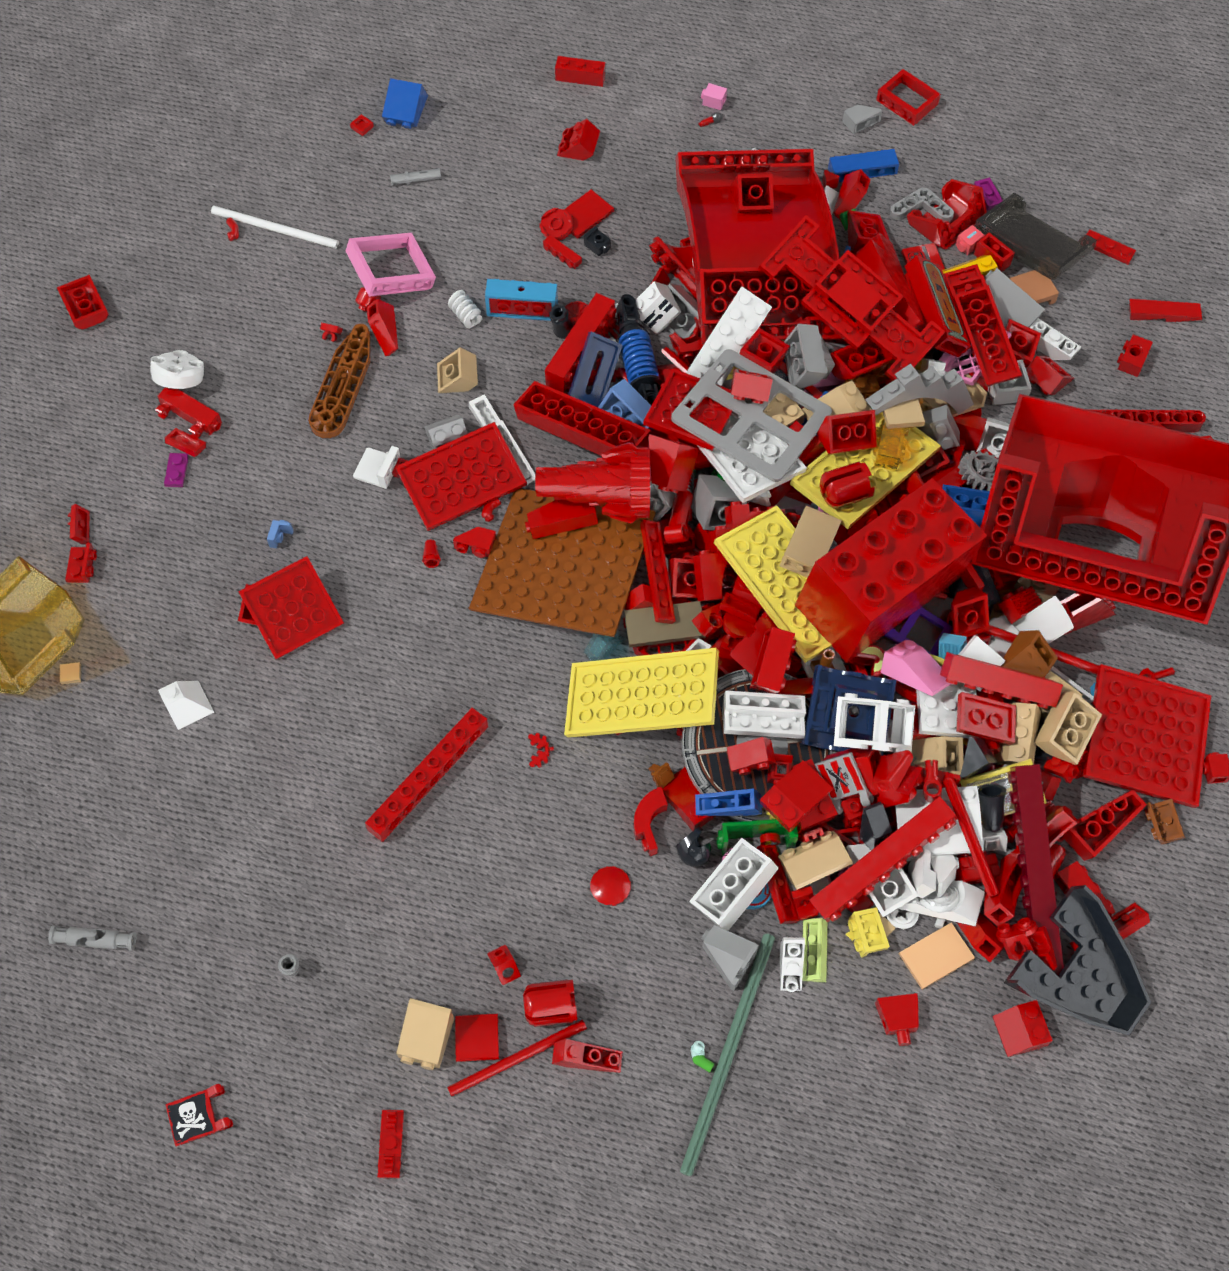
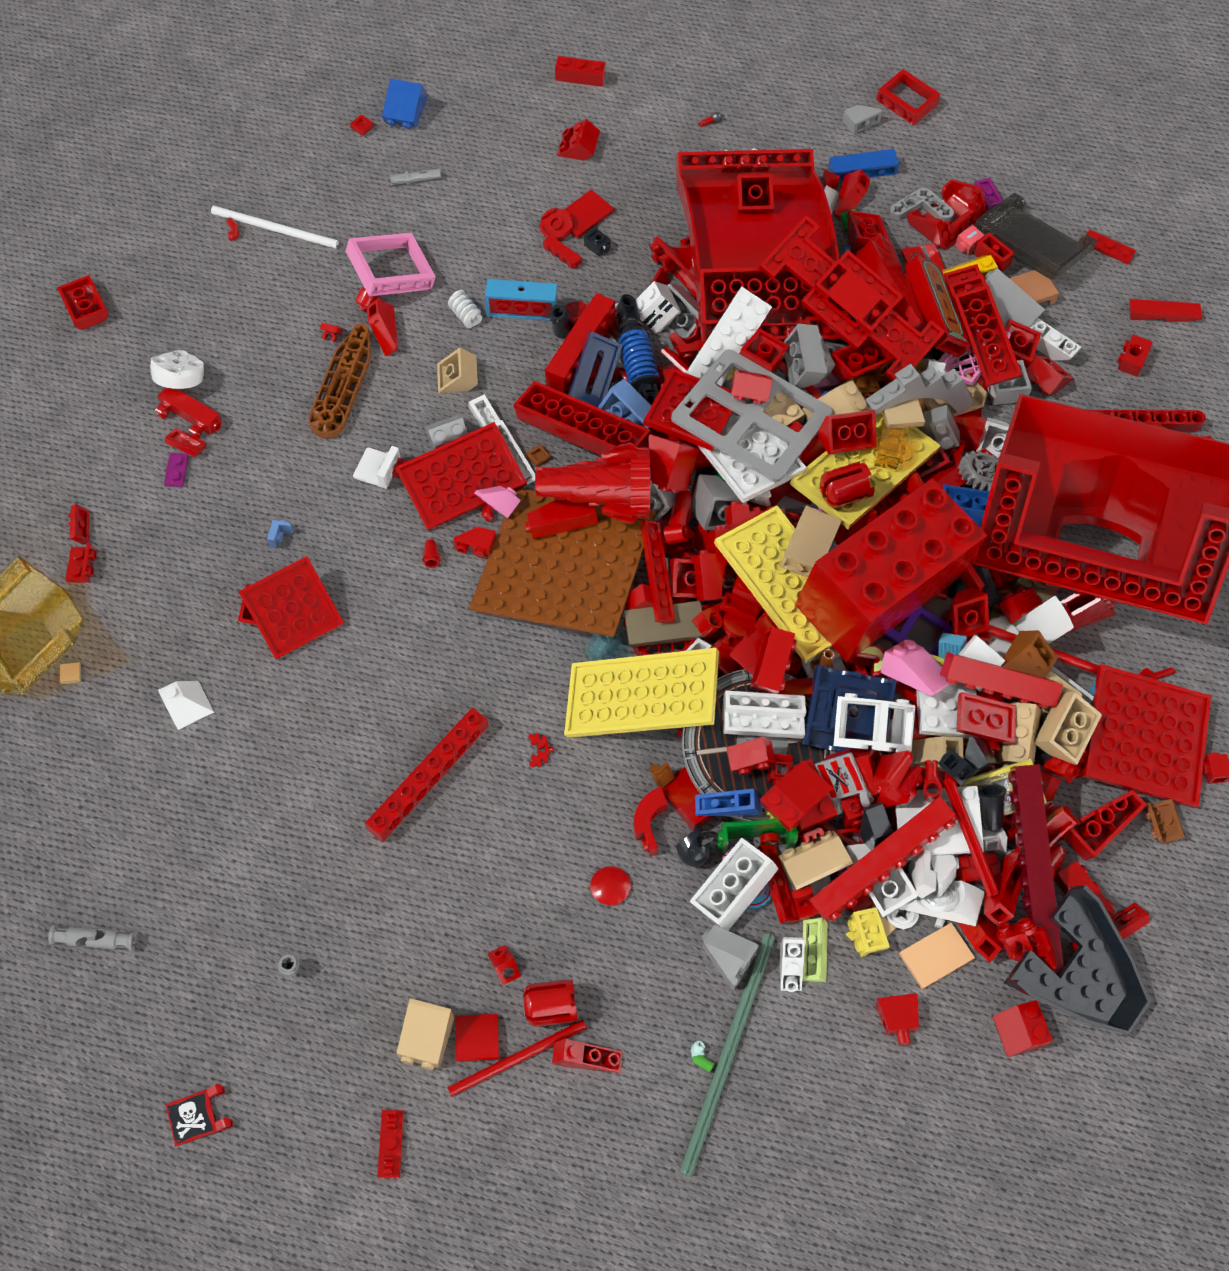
(500, 499): none -> bright pink slope
(538, 456): none -> dark orange tile
(714, 96): bright pink brick -> none
(956, 766): none -> black brick

